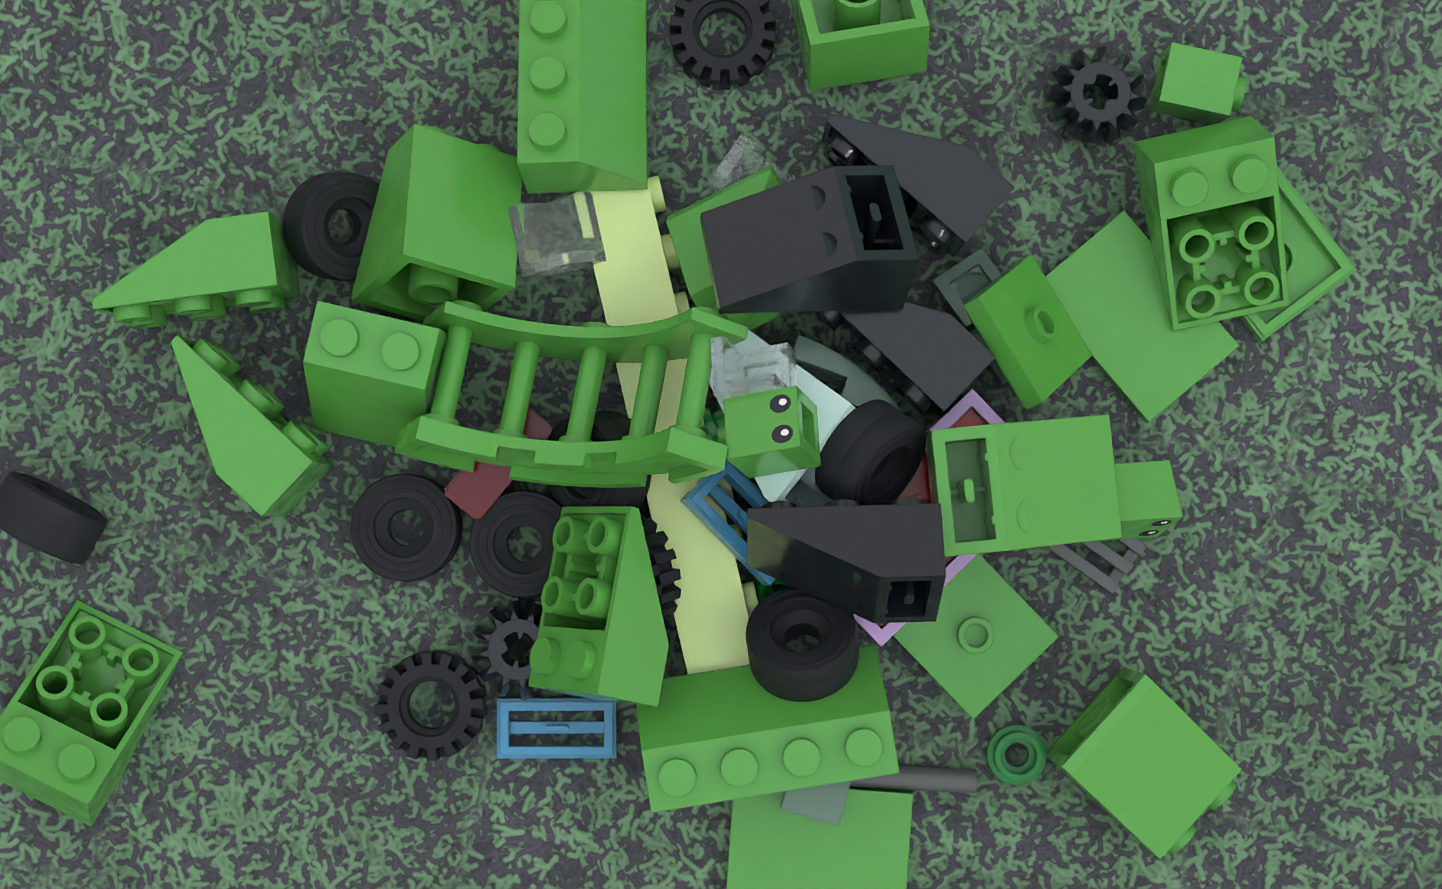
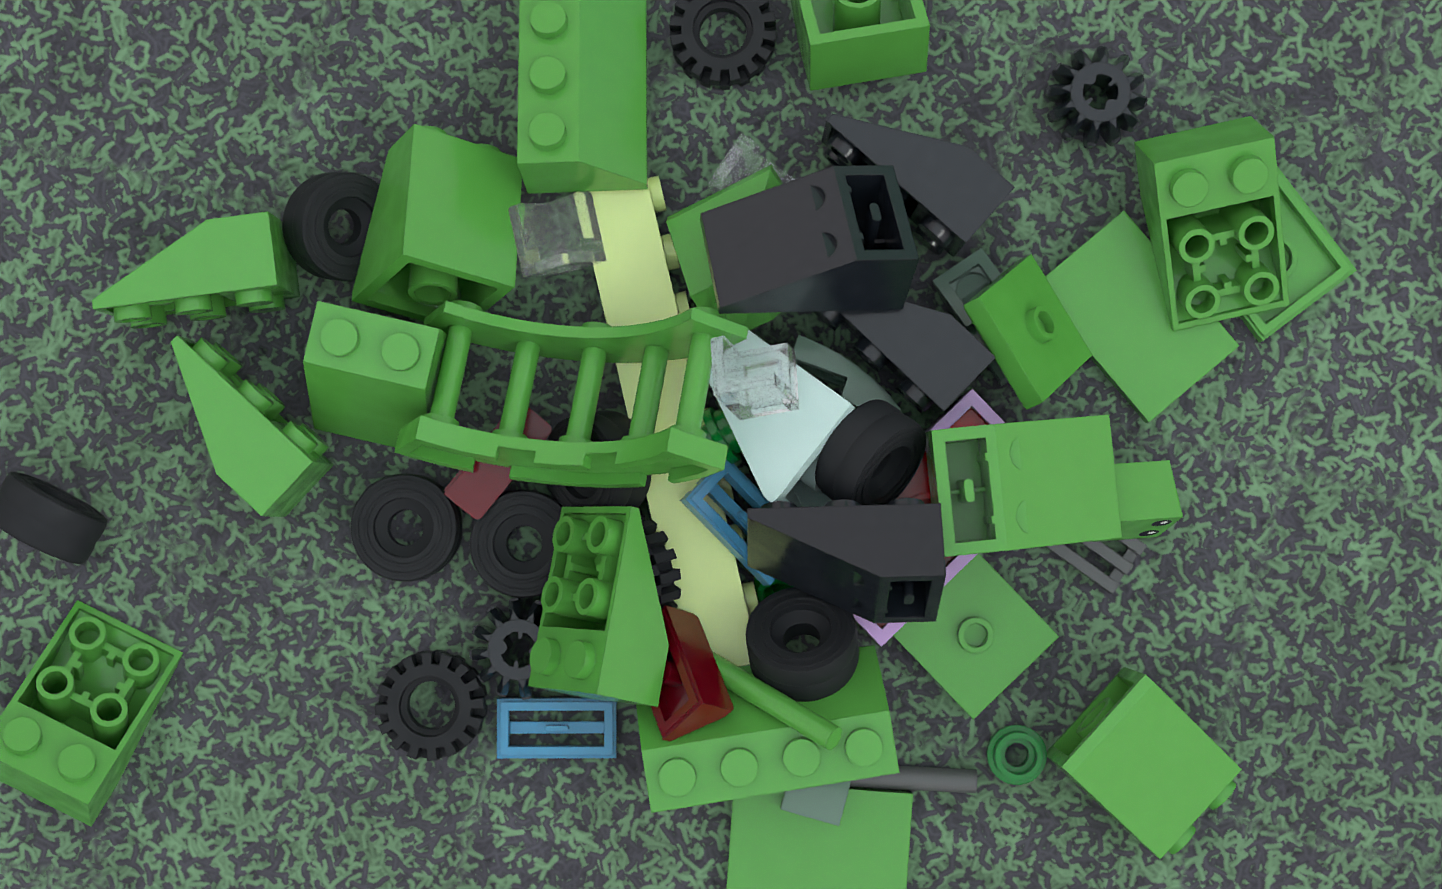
(691, 683): none -> dark red slope
(771, 432): bright green brick -> none
(778, 705): none -> bright green bar
(1197, 84): bright green brick -> none

